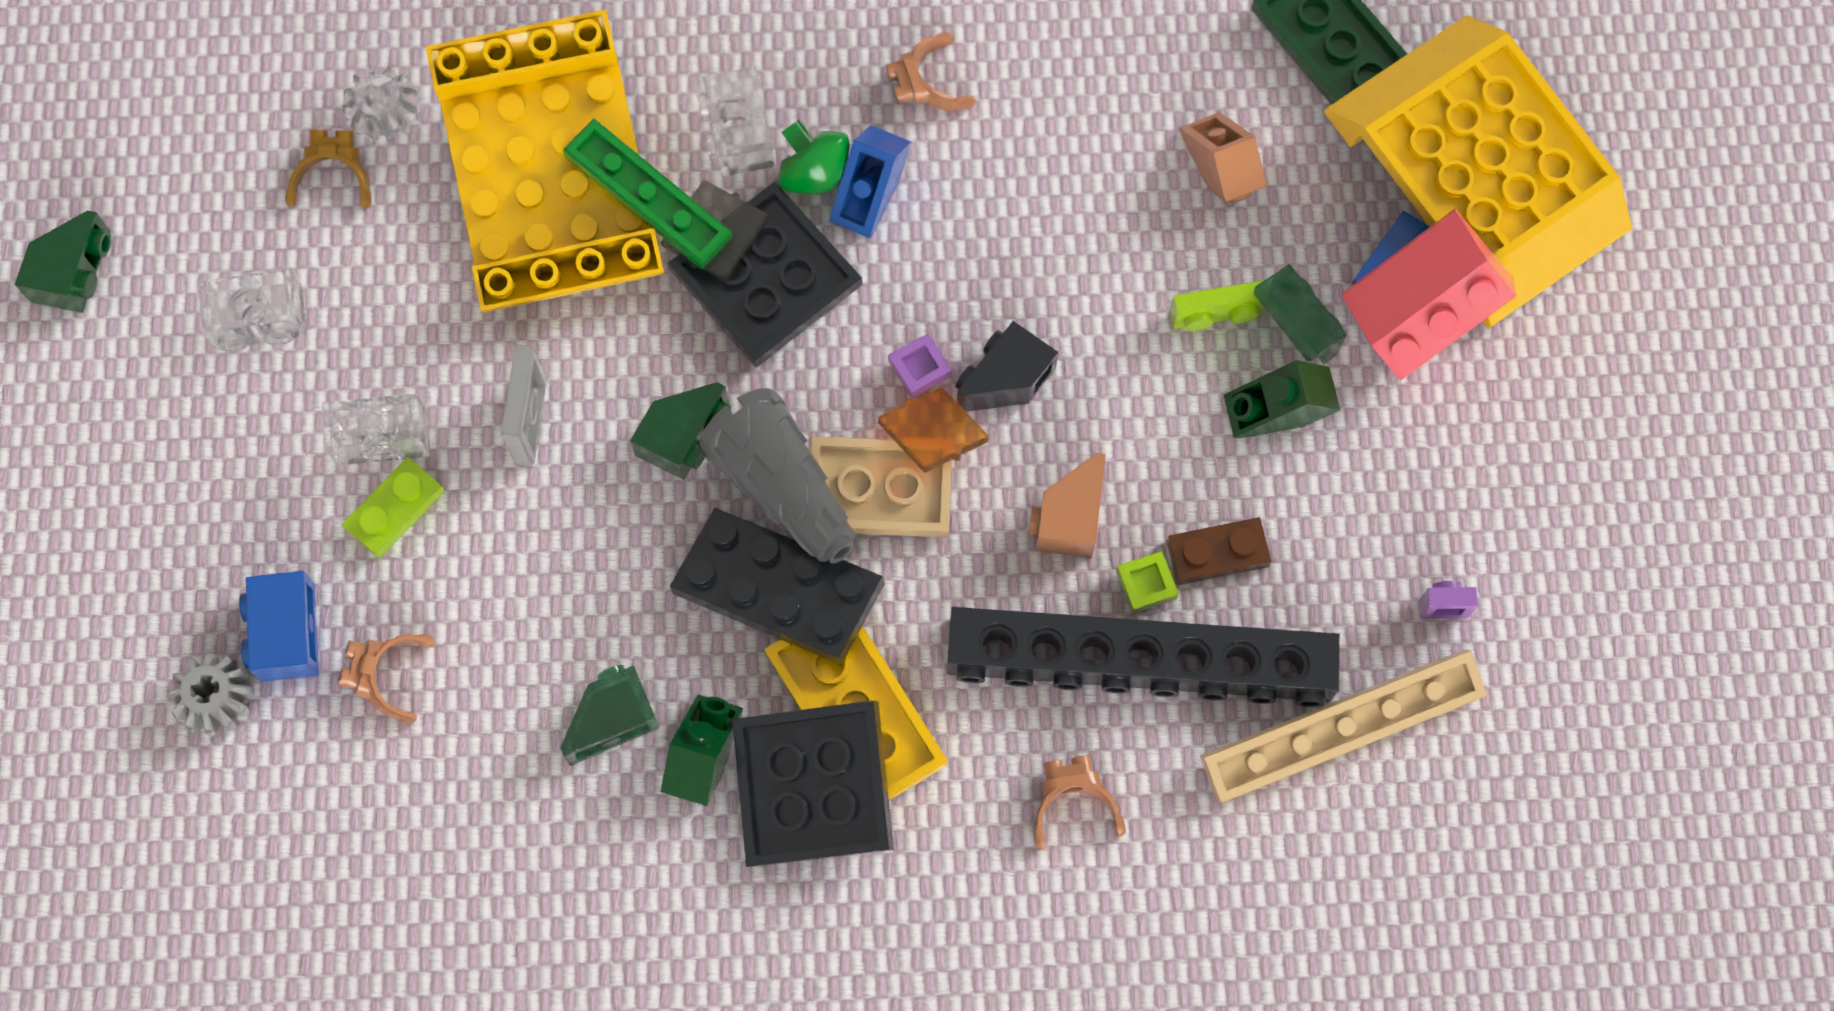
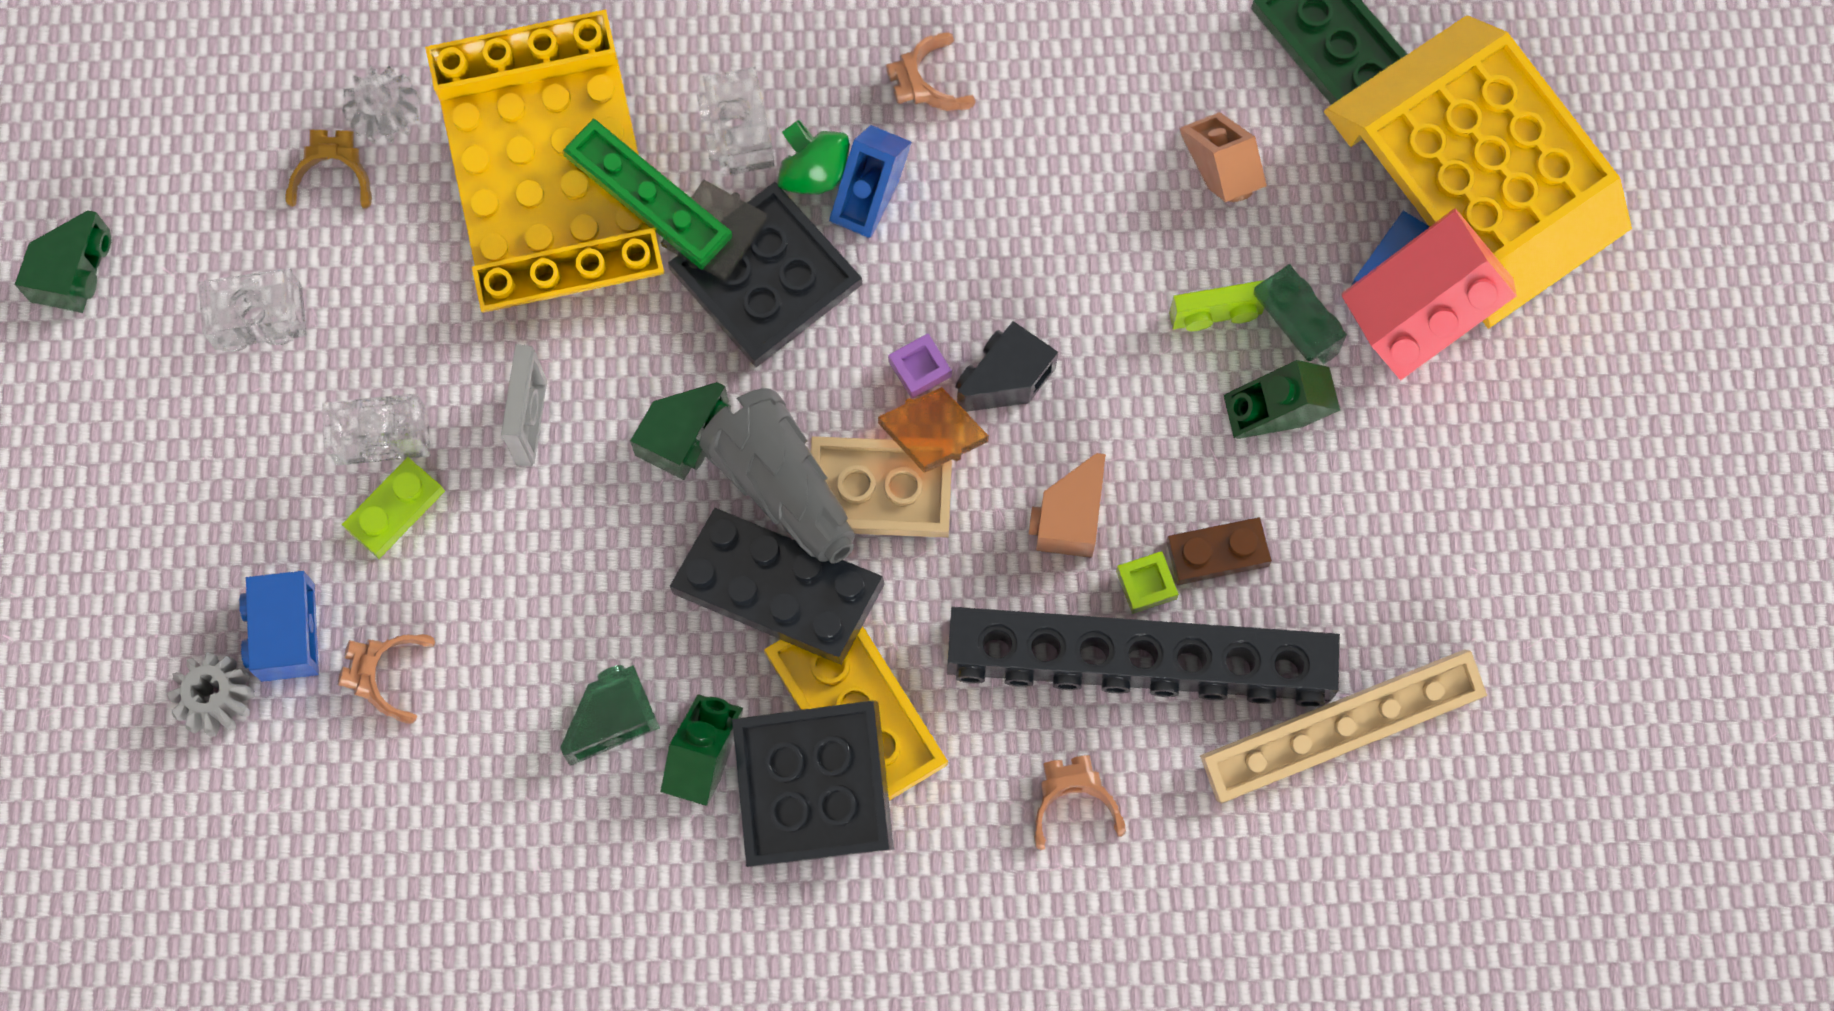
(1448, 601): medium lavender plate -> none

